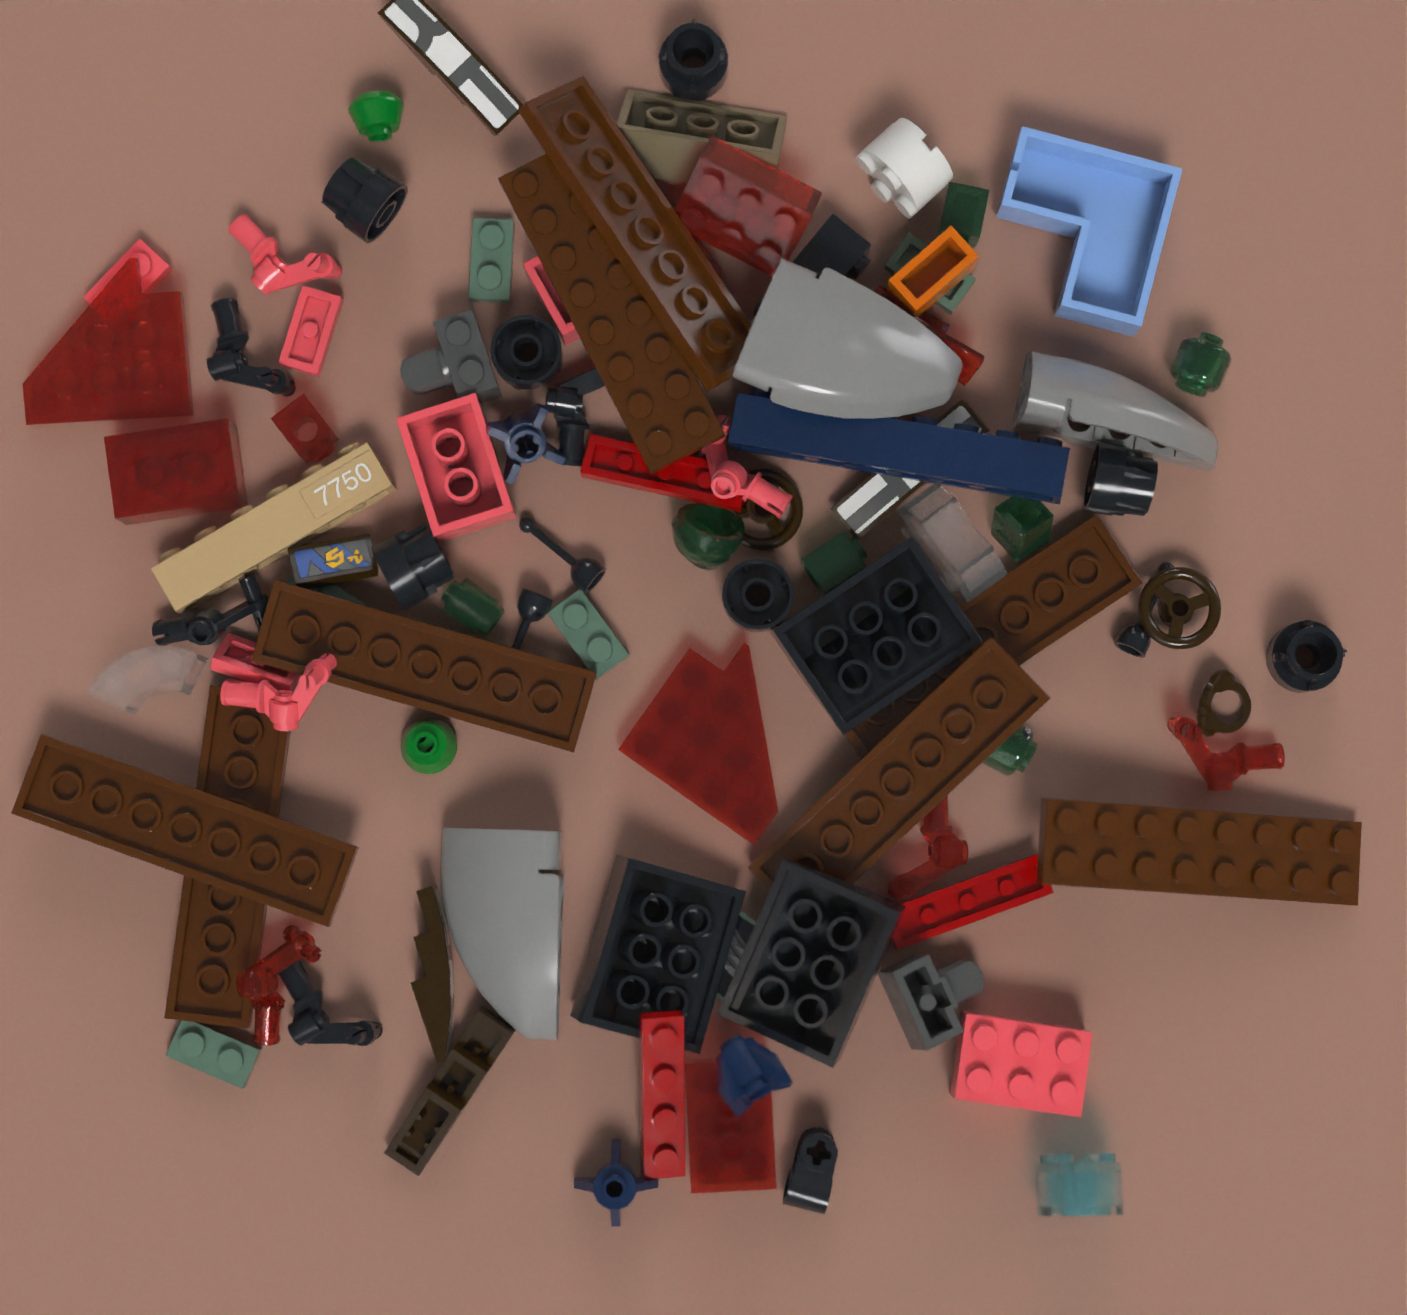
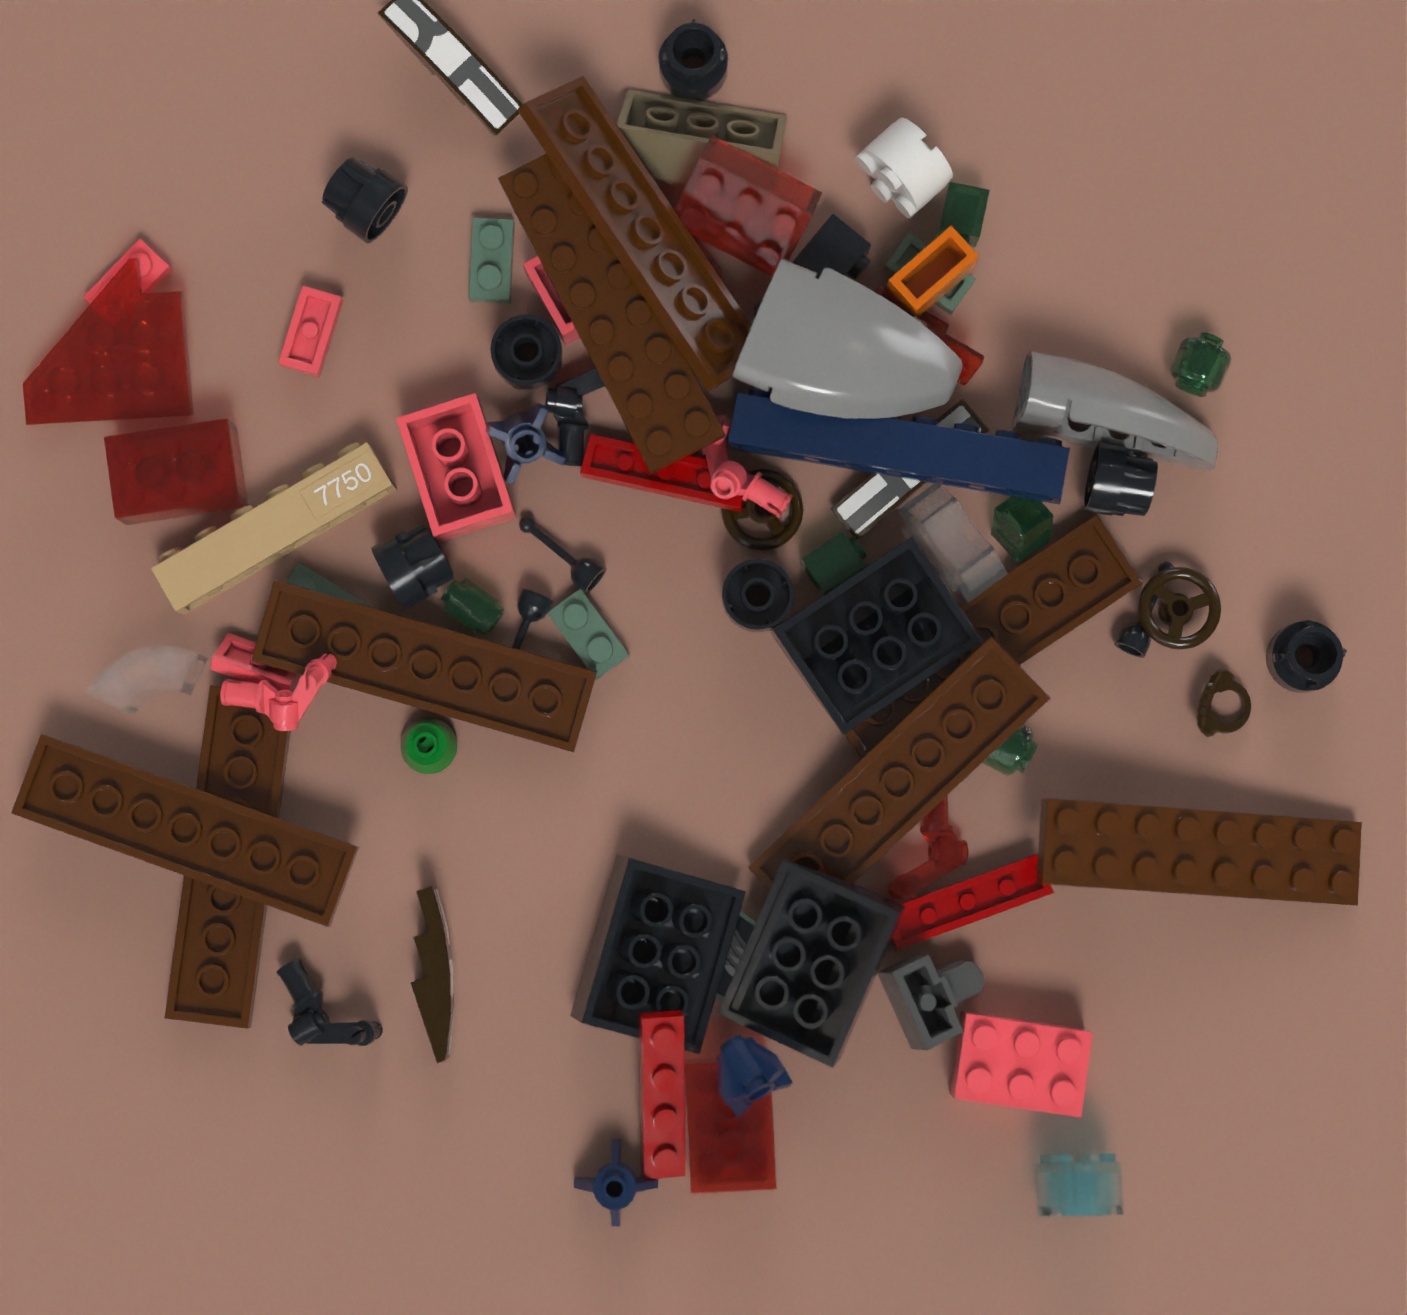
(210, 623): black pin -> none
(214, 1052): sand green plate -> none
(230, 360): black pin -> none
(261, 982): clear red pin -> none
(271, 270): coral pin -> none
(297, 414): clear red brick -> none
(333, 561): tile -> none
(376, 114): green cone -> none
(450, 1090): dark brown slope -> none
(457, 362): dark grey brick -> none
(508, 920): light grey panel -> none
(707, 534): clear green hat -> none
(710, 742): clear red wing -> none
(811, 1178): black piece -> none
(1111, 208): light blue piece -> none
(1223, 768): clear red pin -> none

